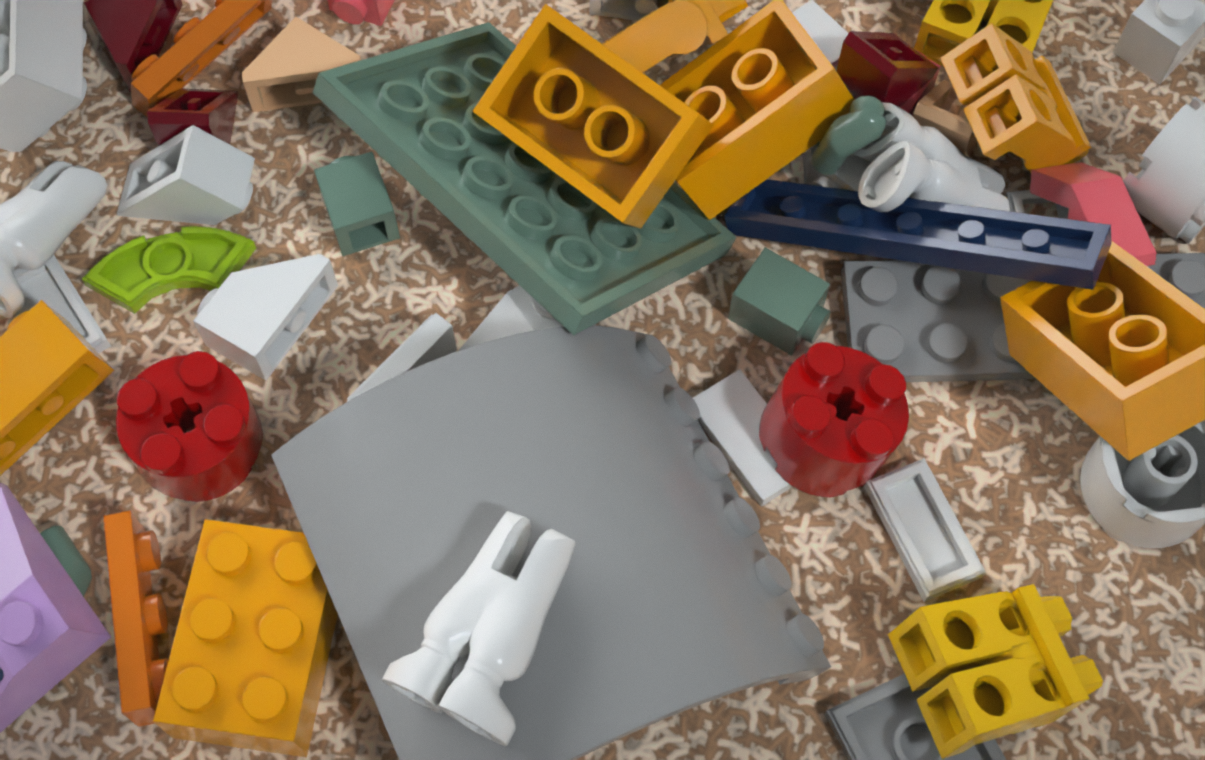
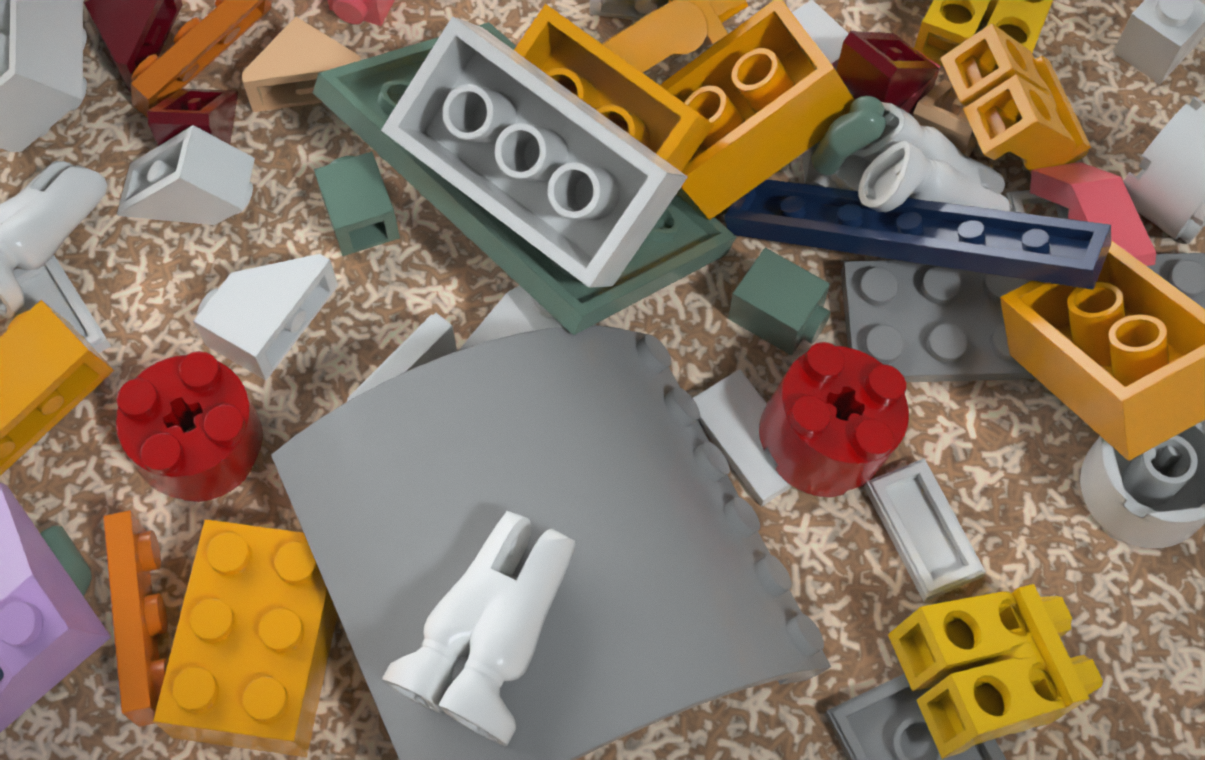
(168, 262): lime tile -> none
(533, 154): none -> white brick

